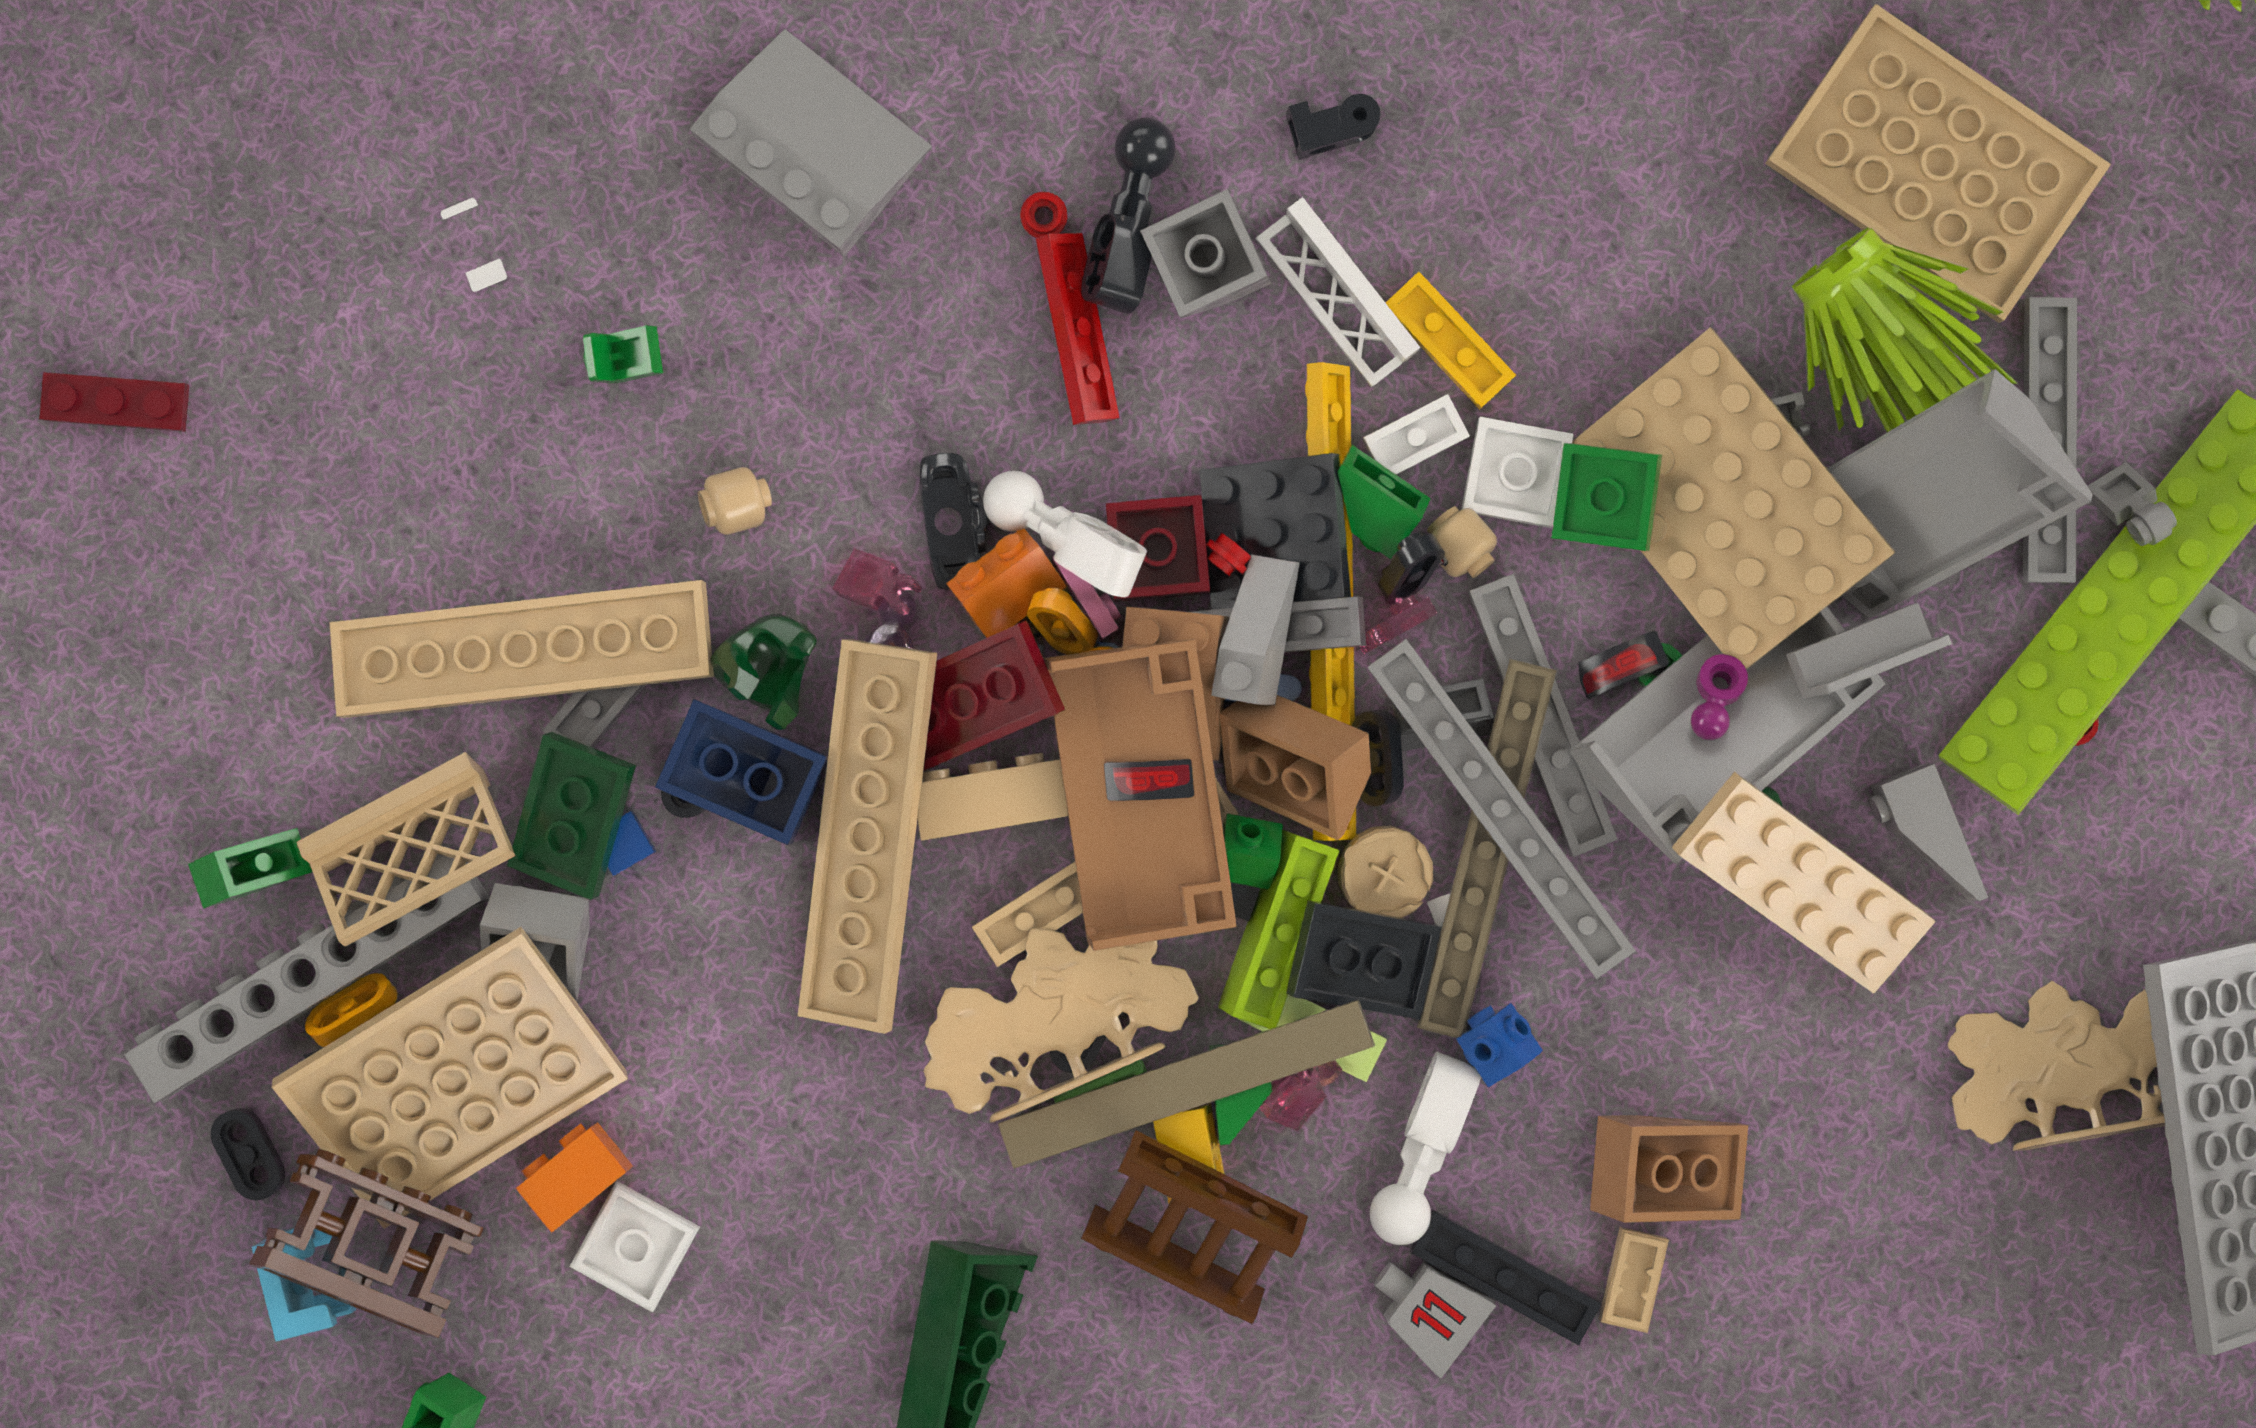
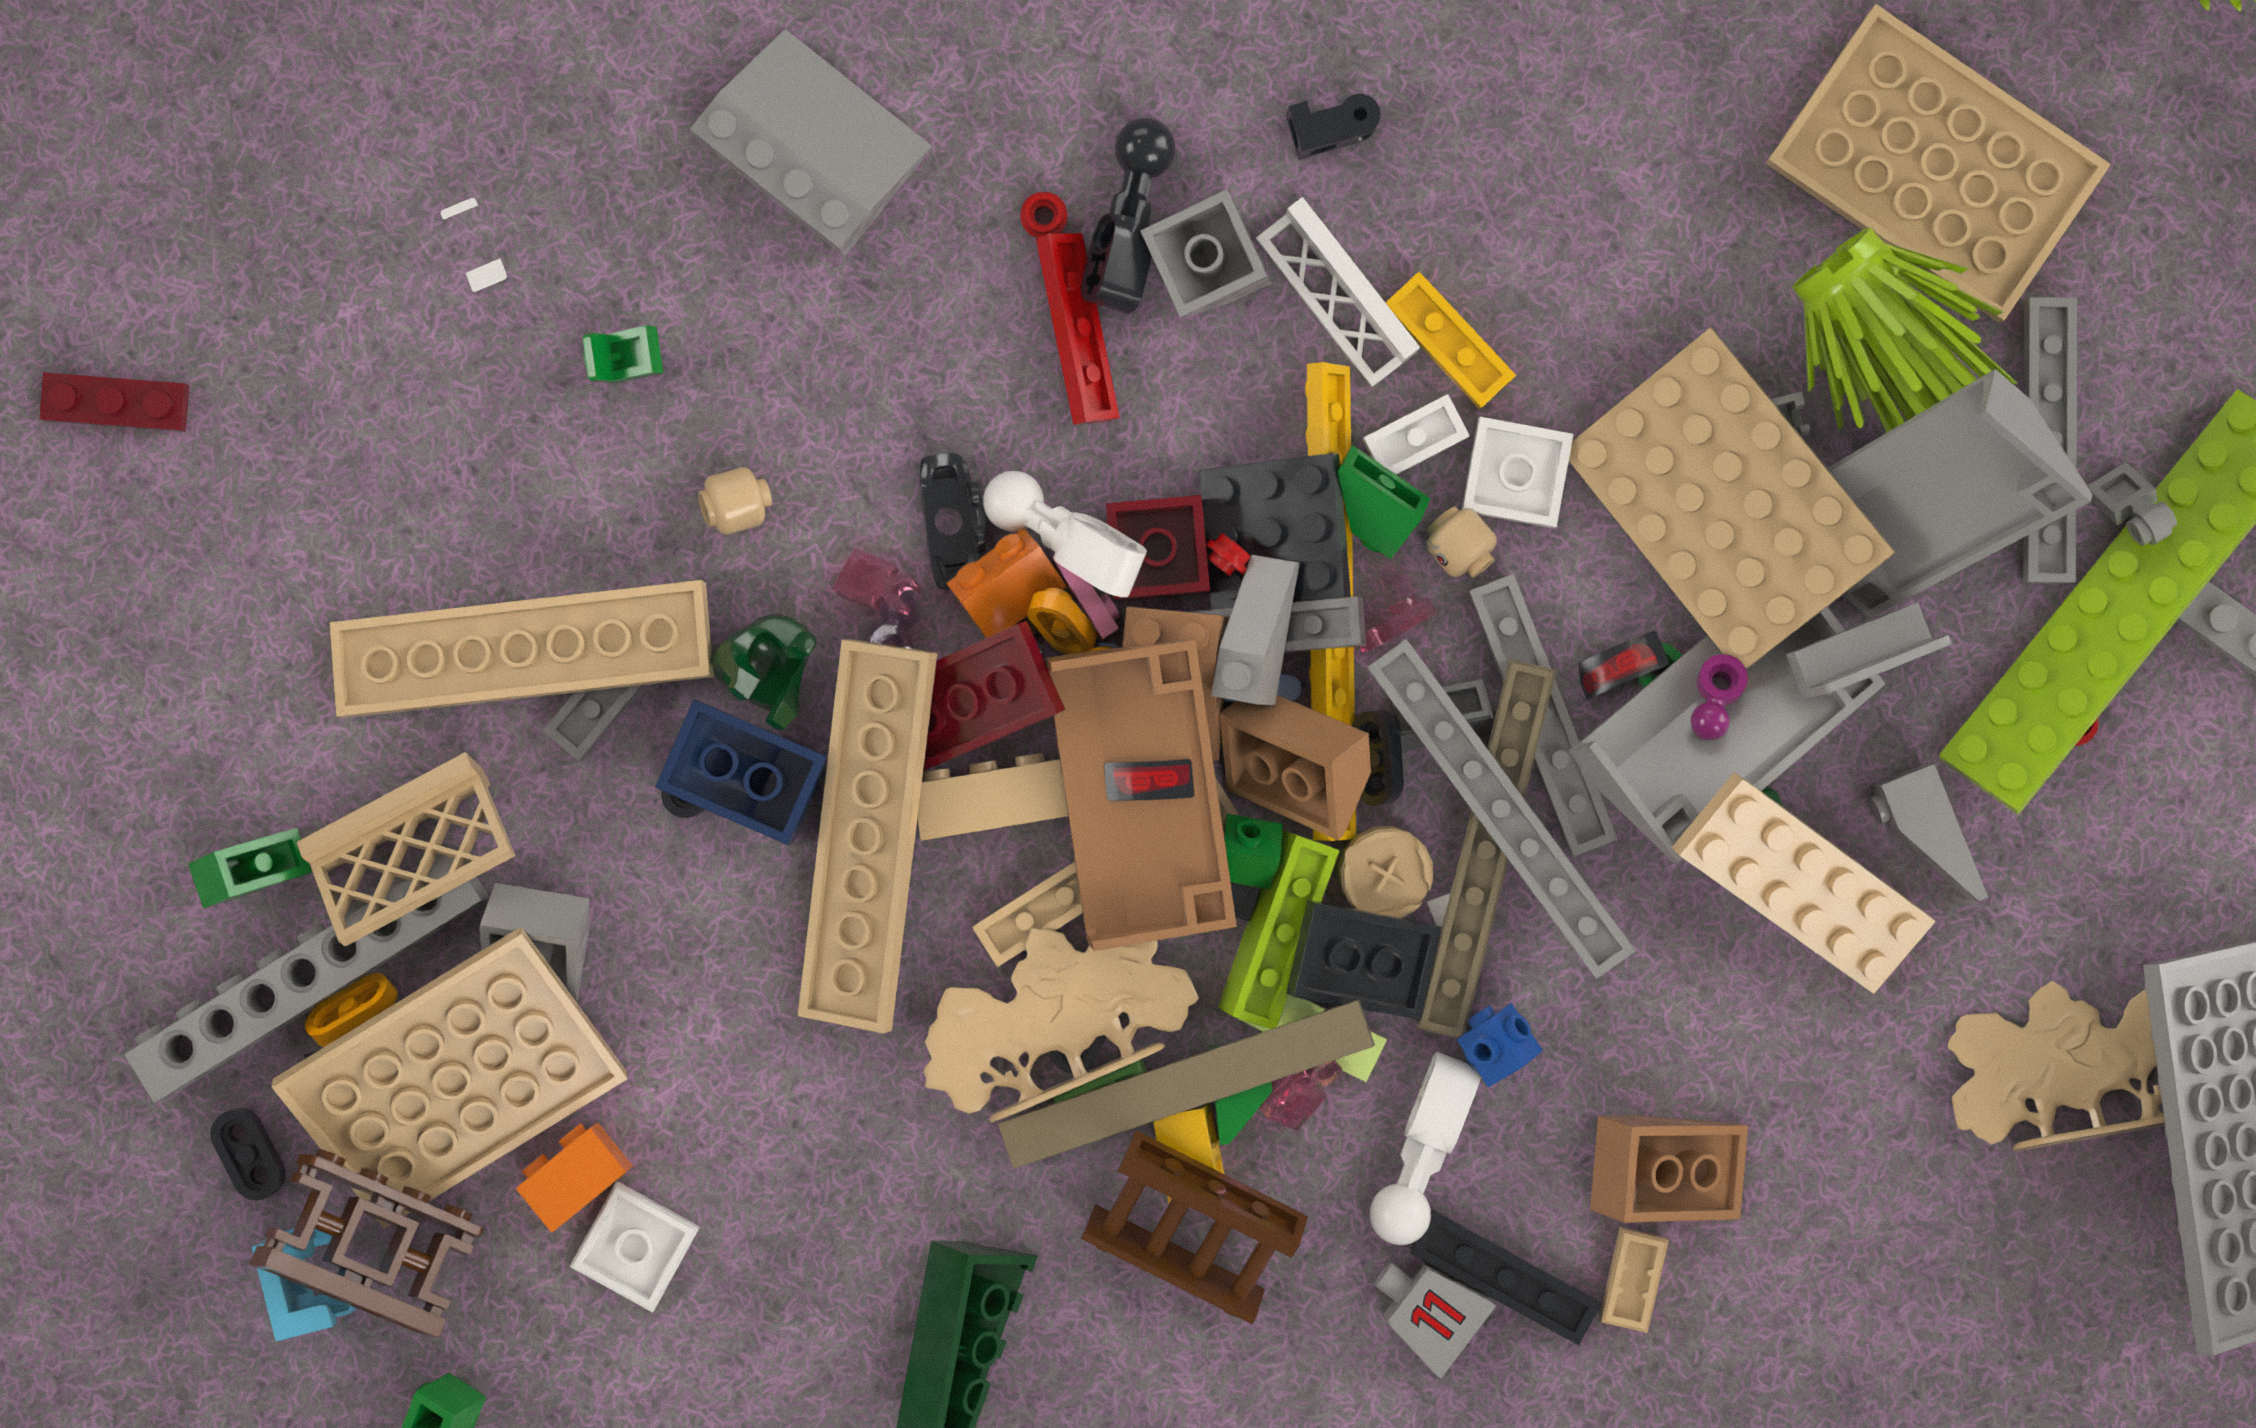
(571, 815): dark green plate -> none
(630, 845): blue tile -> none
(1411, 567): black plate -> none
(1606, 496): green plate -> none

